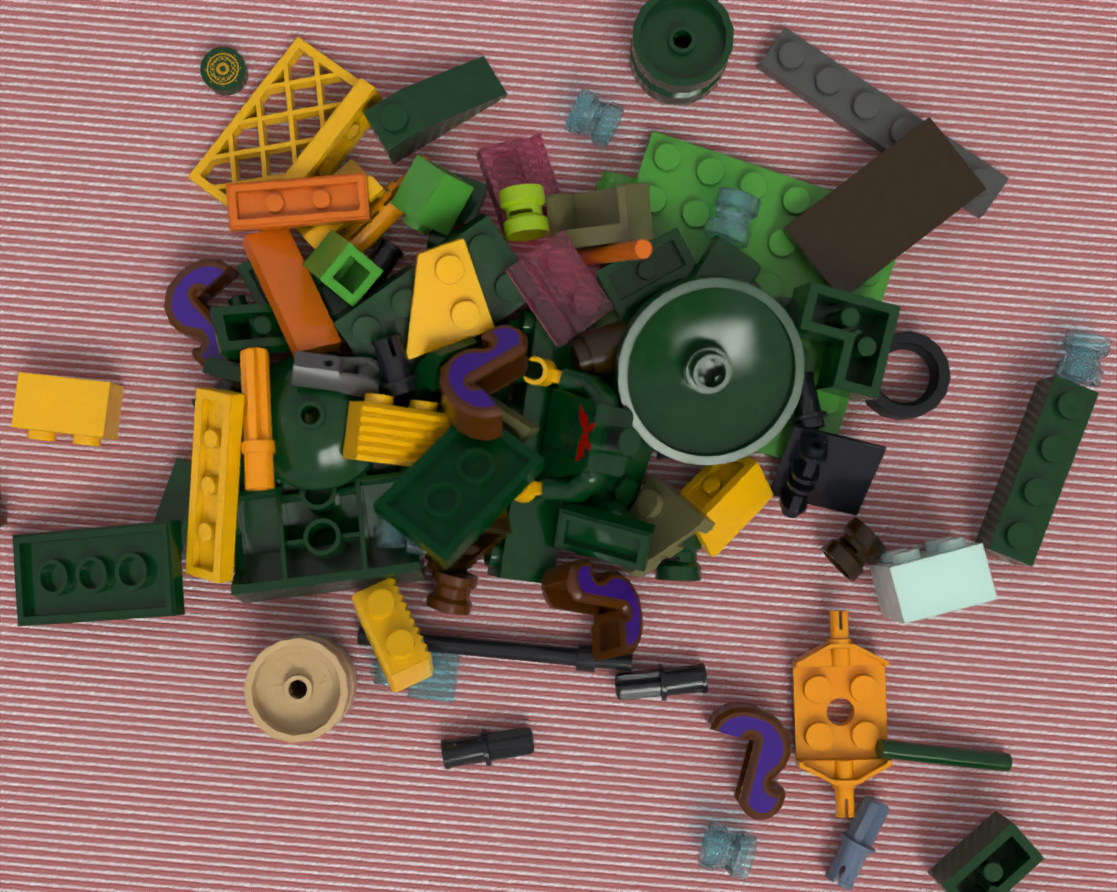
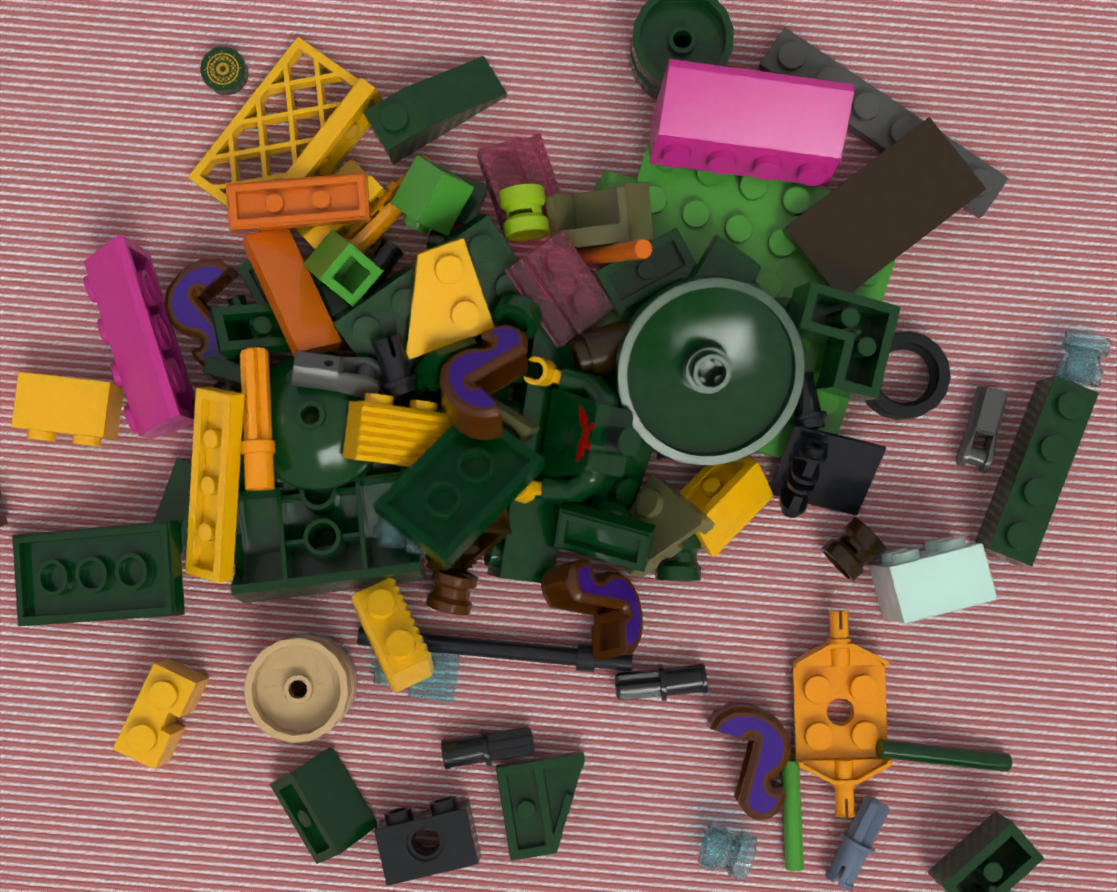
(140, 338): none -> dark pink slope
(151, 726): none -> yellow brick
(324, 805): none -> dark green panel
(408, 860): none -> black brick
(518, 312): none -> dark green tile
(537, 801): none -> dark green wing
(594, 118): clear light blue wheel -> none
(732, 216): clear light blue wheel -> none
(750, 123): none -> dark pink slope
(792, 817): none -> bright green piece
(983, 421): none -> dark grey bar

